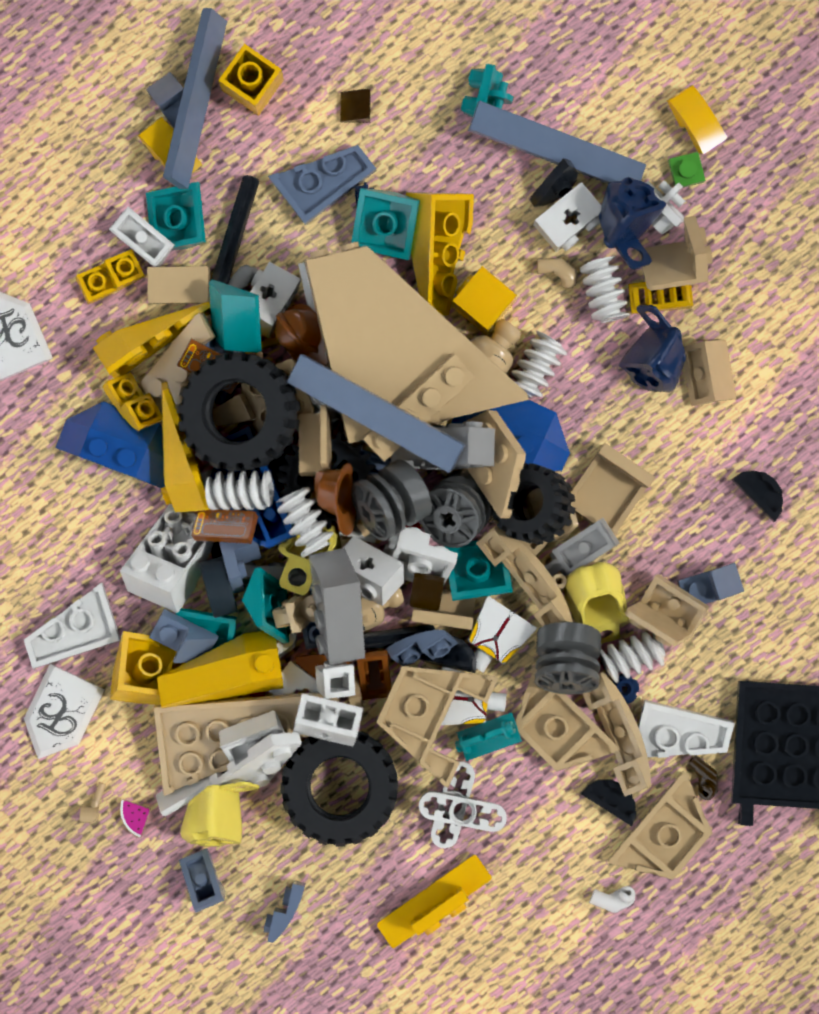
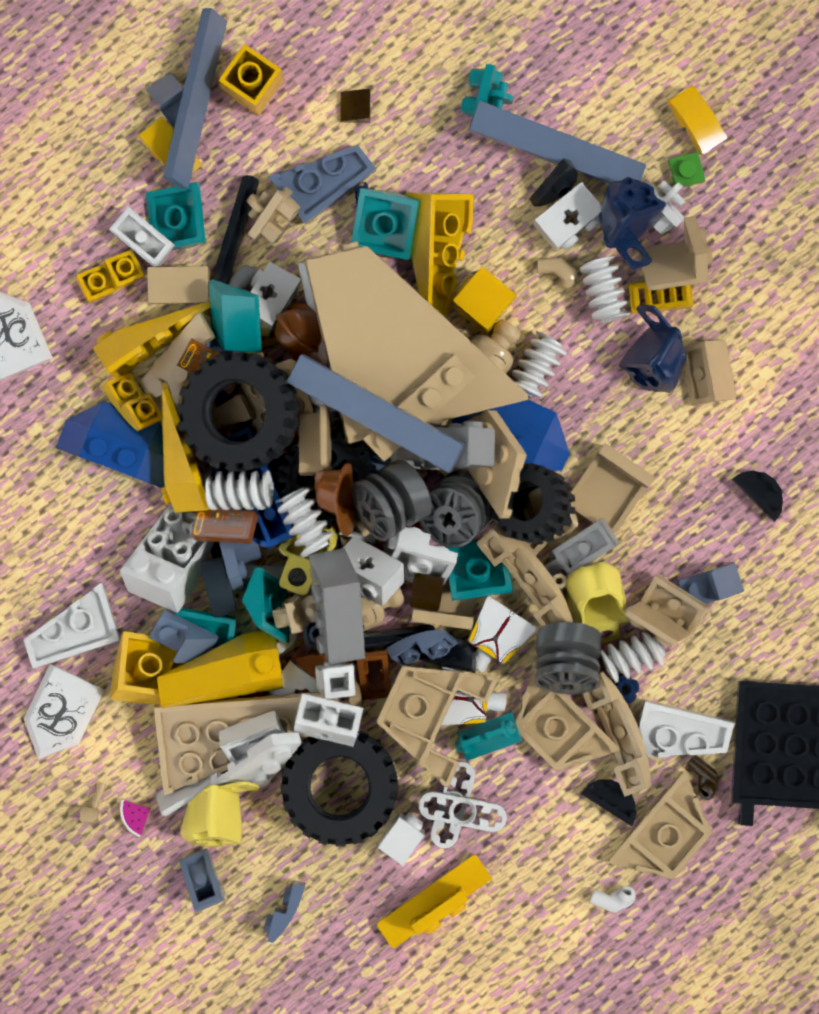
(279, 204): none -> tan hips
(402, 837): none -> white brick

